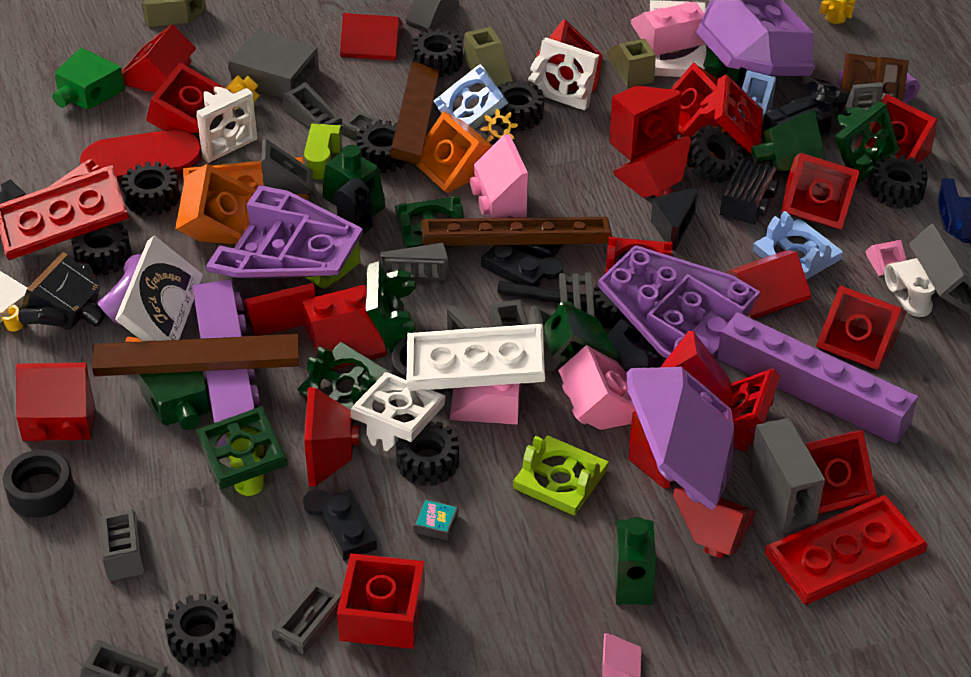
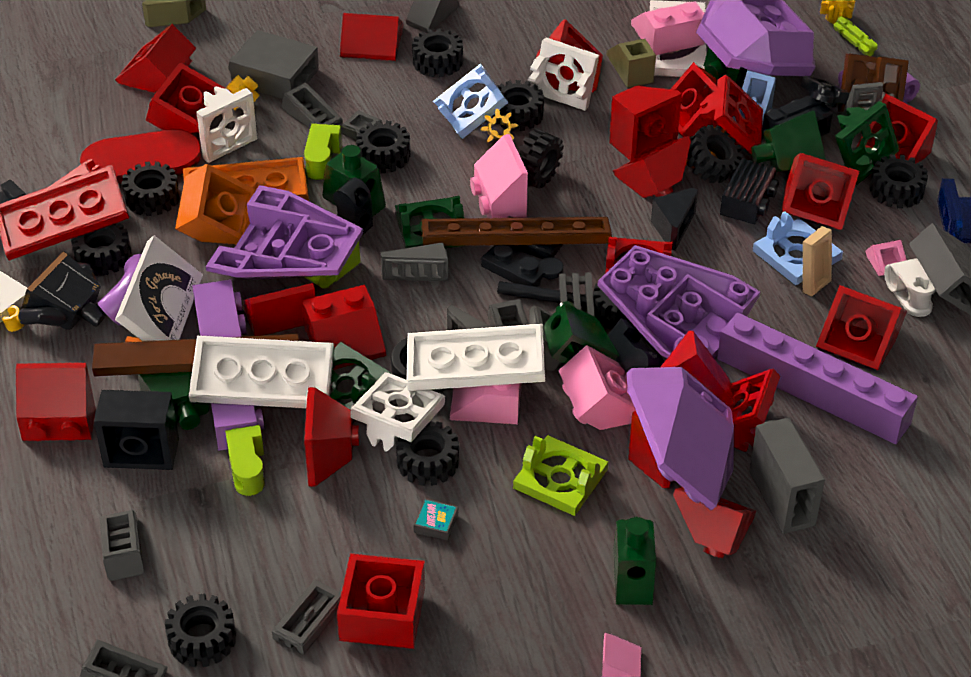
(44, 502): black tyre -> none
(87, 80): green torso -> none
(136, 429): none -> black brick
(251, 419): dark green piece -> none
(259, 371): none -> white tile
(284, 171): dark grey slope -> none
(343, 519): black hinge -> none
(385, 305): dark green piece -> none
(414, 113): reddish brown tile -> none
(451, 152): orange slope -> none
(486, 49): olive slope -> none
(541, 156): none -> black tyre
(778, 280): red slope -> none
(817, 261): none -> tan tile
(845, 469): red slope -> none
(845, 549): red tile -> none
(855, 36): none -> lime axle

